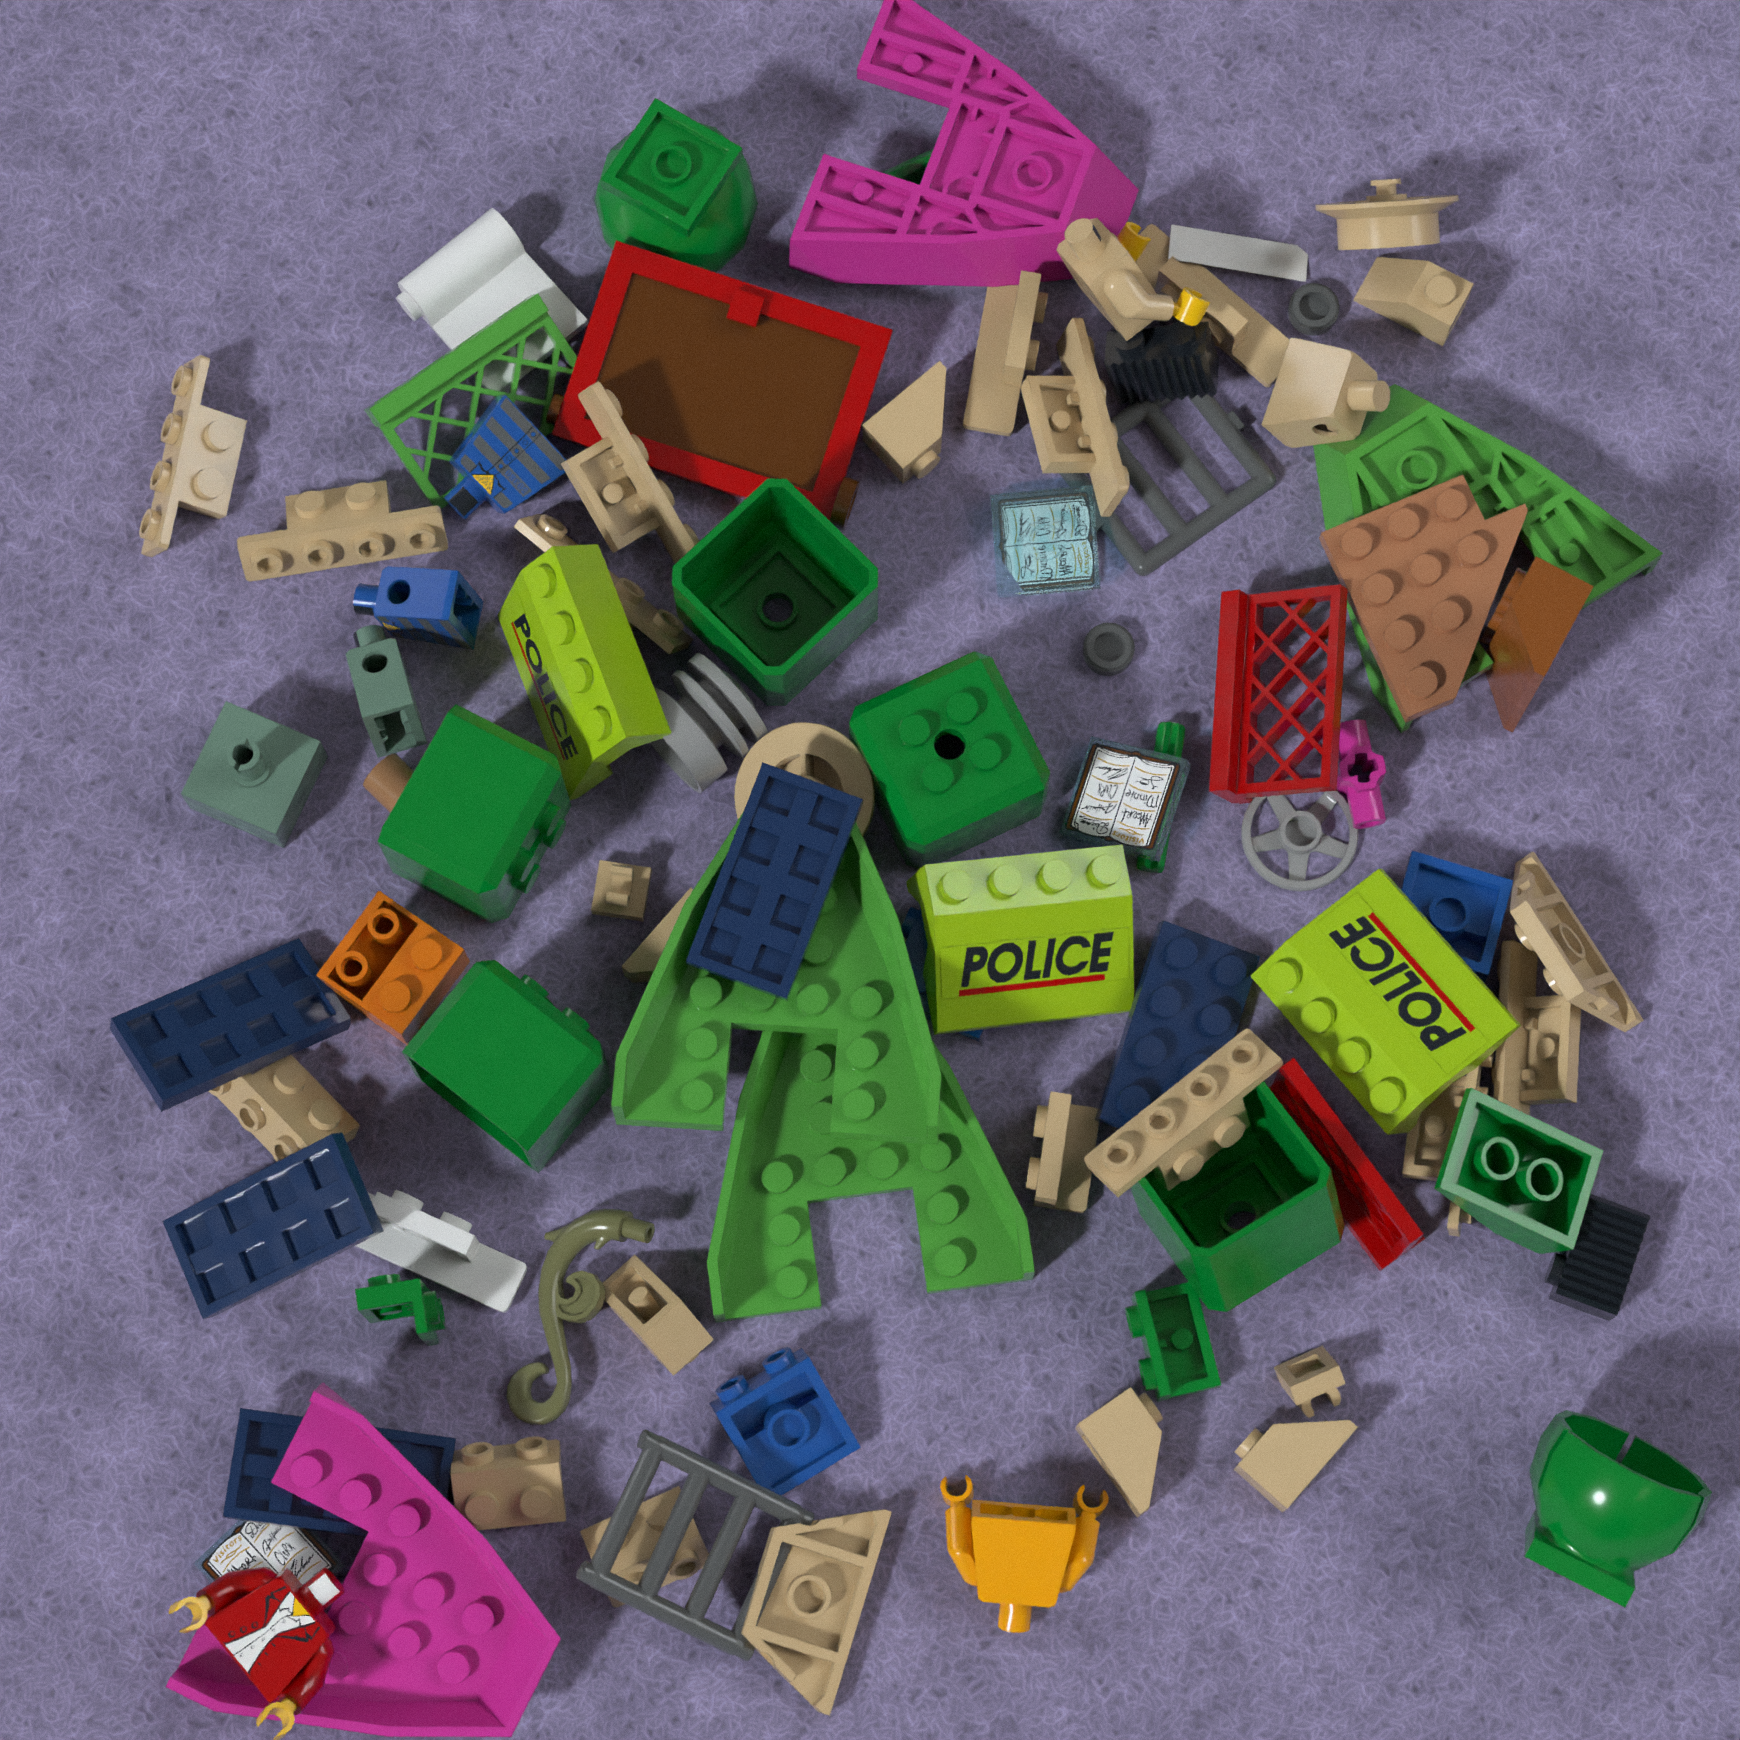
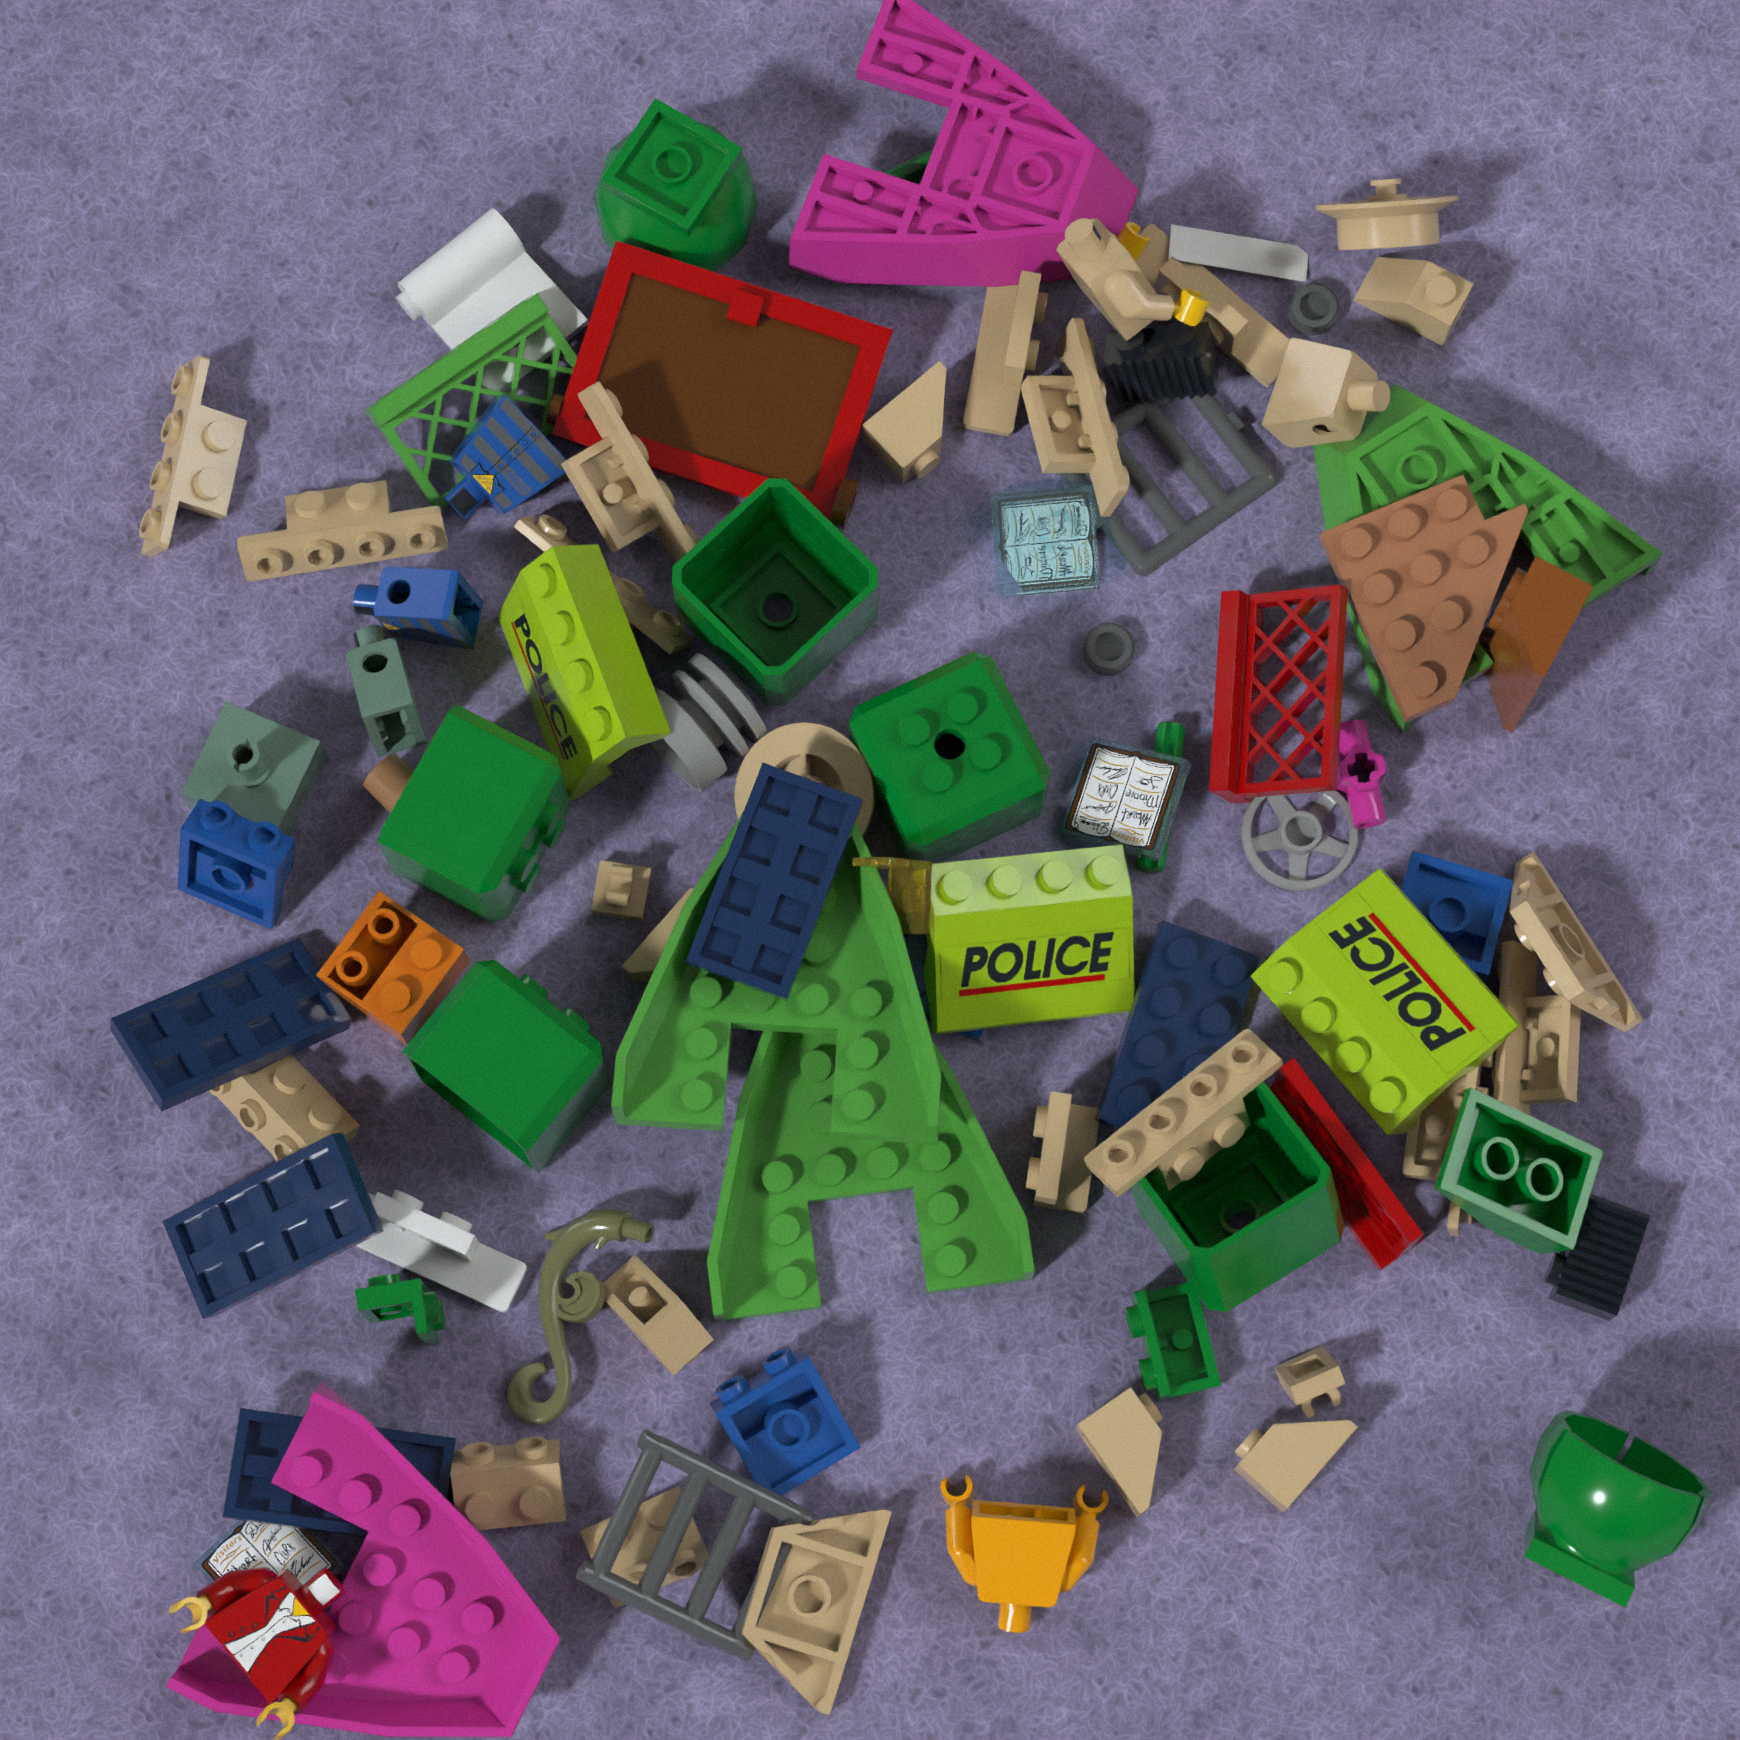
(234, 862): none -> blue plate
(907, 888): none -> clear yellow bracket

